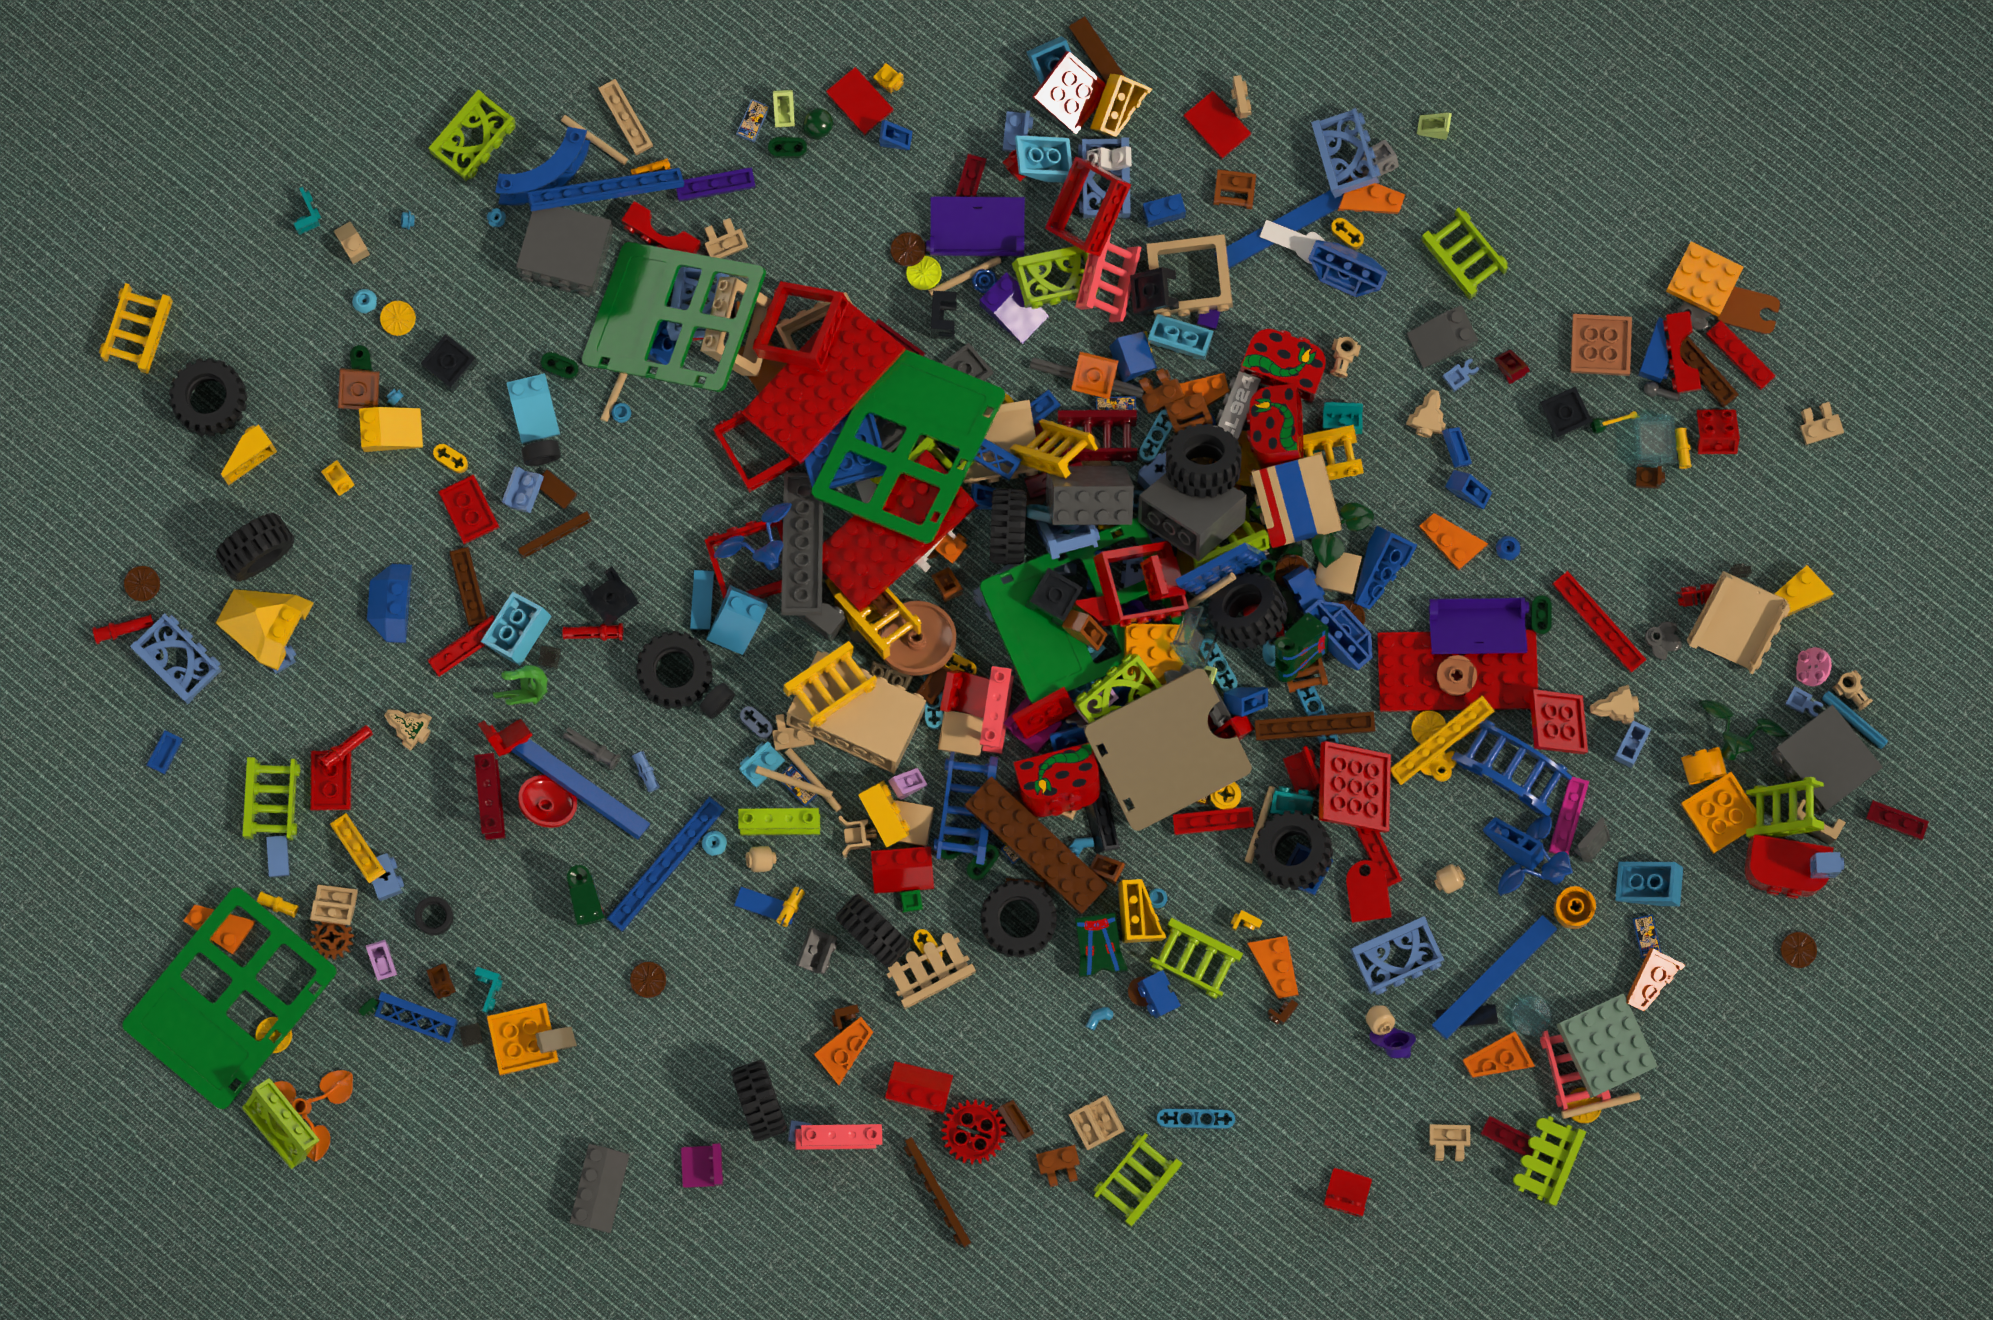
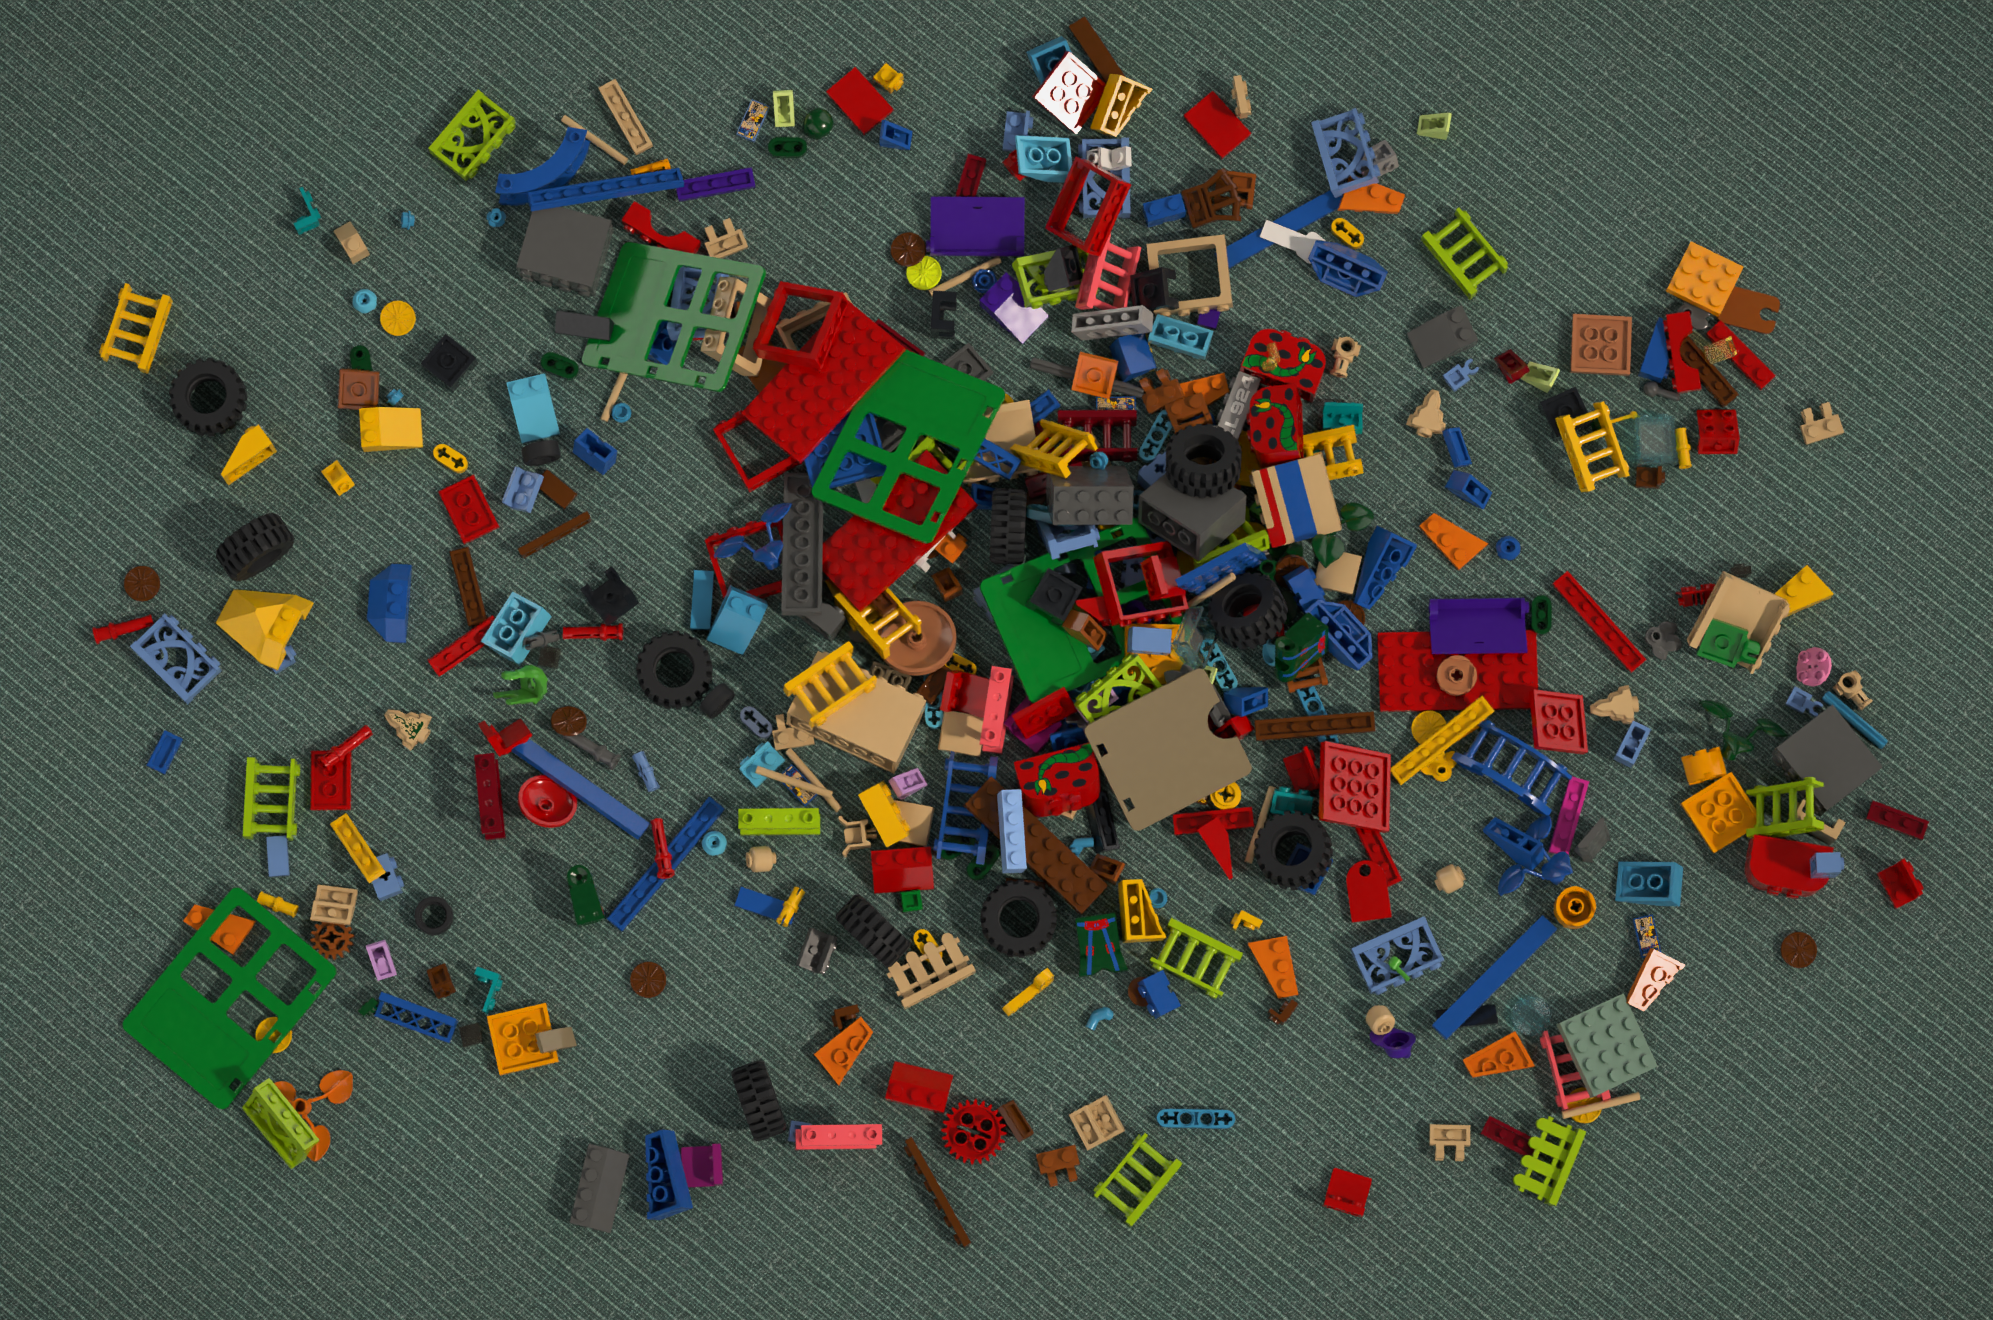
(541, 639): none -> dark grey pin
(568, 721): none -> reddish brown wheel
(584, 325): none -> black slope
(594, 452): none -> blue brick
(662, 857): none -> red pin
(665, 1176): none -> blue wedge
(1011, 831): none -> light blue brick
(1040, 982): none -> yellow beam
(1063, 269): none -> black slope
(1098, 460): none -> dark azure plate
(1112, 322): none -> light grey brick
(1149, 641): none -> medium blue panel
(1200, 204): none -> reddish brown plate
(1217, 839): none -> red slope
(1273, 359): none -> clear yellow arm
(1394, 964): none -> bright green hand
(1541, 376): none -> yellowish green slope
(1574, 443): none -> yellow fence
(1720, 350): none -> clear yellow brick
(1728, 644): none -> green plate
(1901, 883): none -> red bracket

